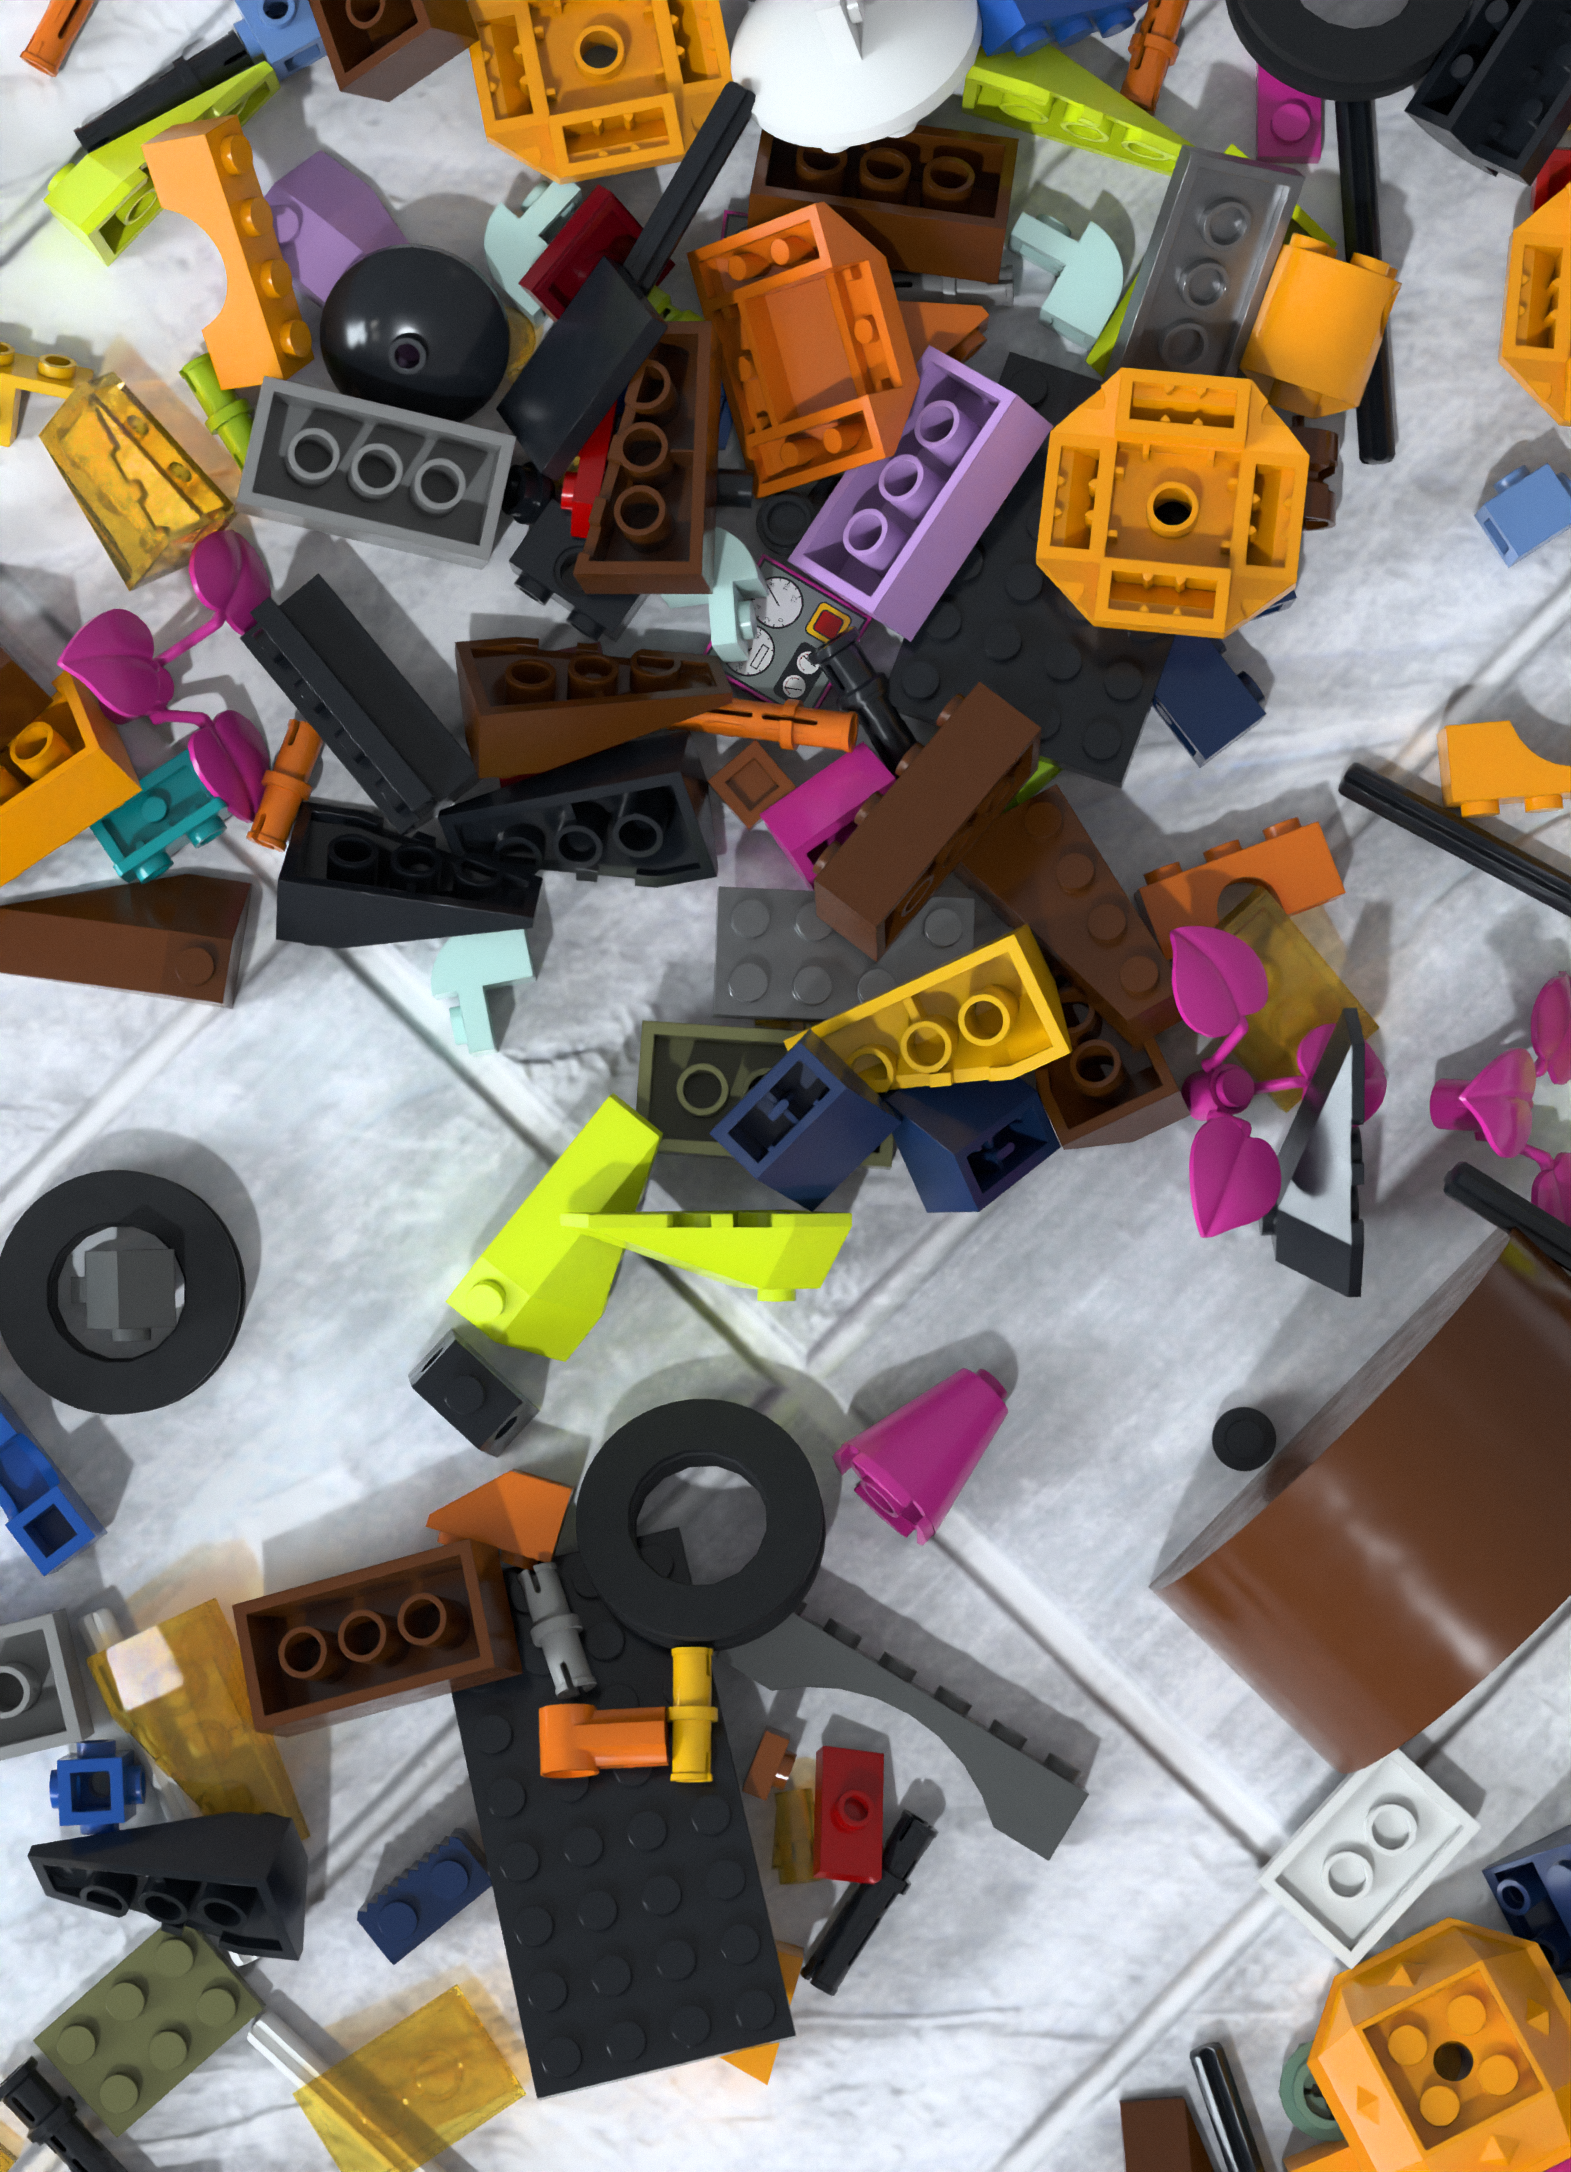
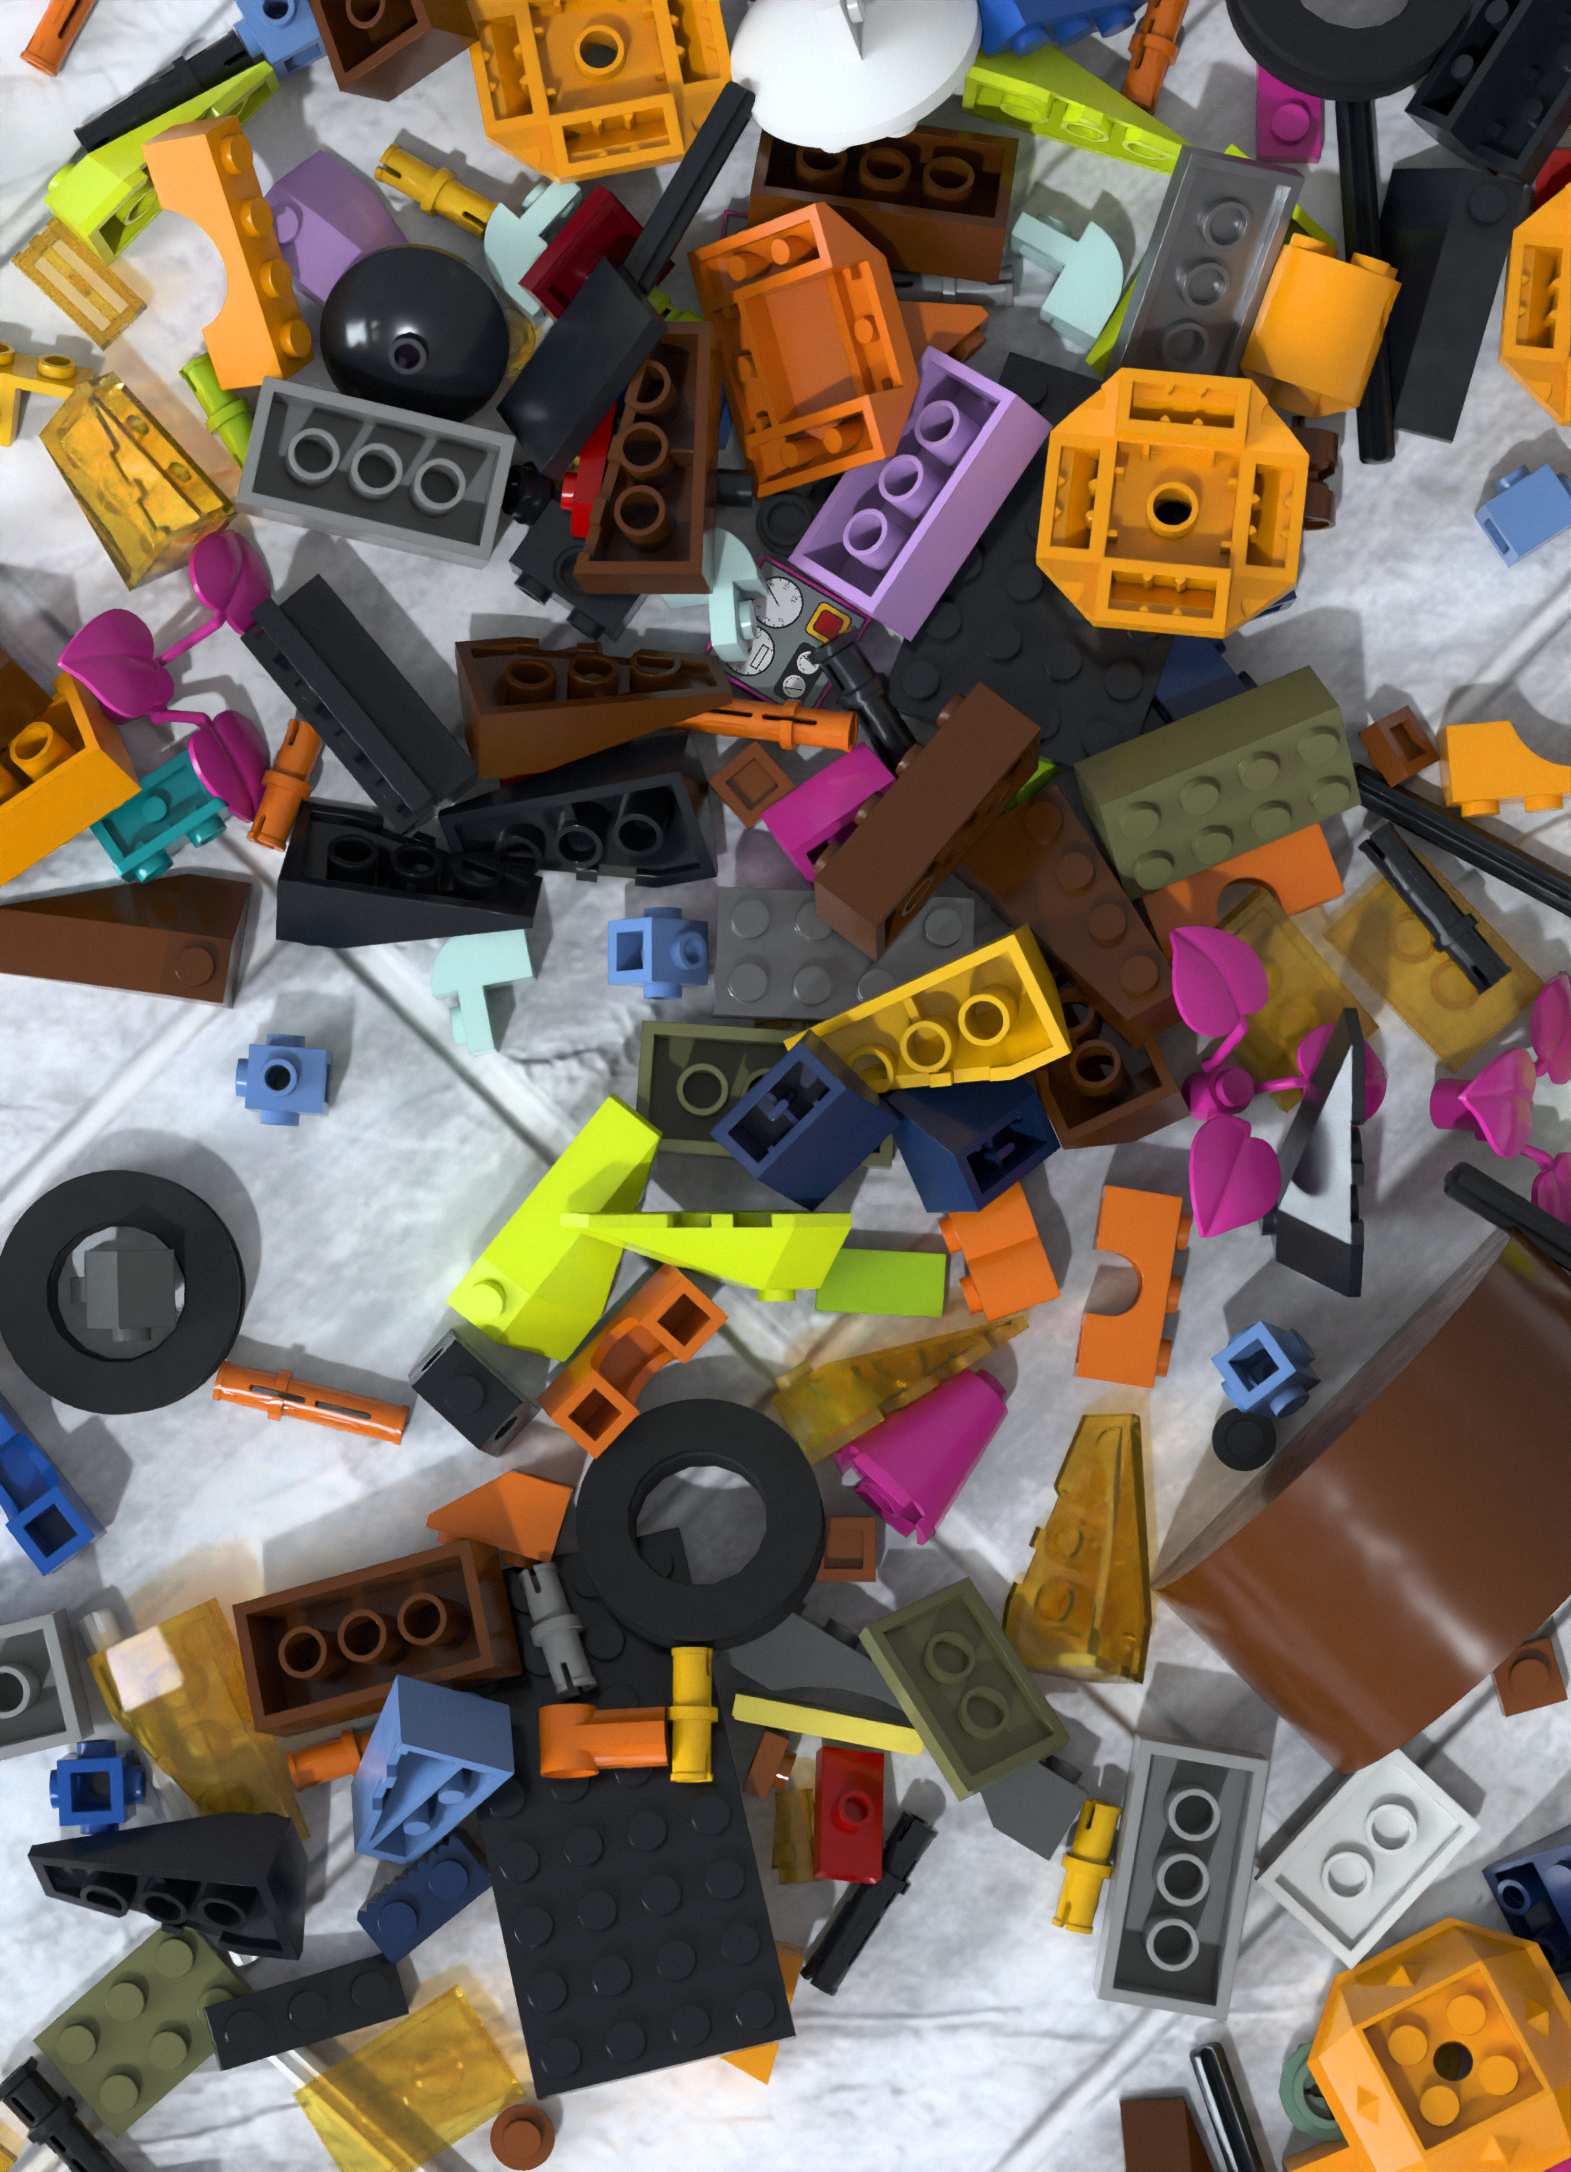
(41, 246): none -> clear yellow tile
(236, 1382): none -> orange pin
(305, 2011): none -> black plate
(309, 1082): none -> medium blue brick
(328, 1759): none -> orange pin
(427, 1768): none -> medium blue wedge
(435, 190): none -> yellow pin
(522, 2137): none -> dark orange plate
(600, 1387): none -> orange arch
(670, 948): none -> medium blue brick
(826, 1722): none -> light yellow tile
(849, 1549): none -> dark orange plate
(856, 1393): none -> clear yellow wedge
(884, 1283): none -> lime tile
(964, 1688): none -> olive plate
(1002, 1256): none -> orange brick
(1087, 1866): none -> yellow pin
(1088, 1585): none -> clear yellow wedge
(1145, 1232): none -> orange arch
(1180, 1876): none -> light grey brick
(1219, 783): none -> olive brick
(1249, 1364): none -> medium blue brick
(1398, 746): none -> dark orange plate
(1427, 988): none -> clear yellow tile
(1435, 908): none -> black pin
(1449, 244): none -> black wedge
(1529, 1678): none -> dark orange plate

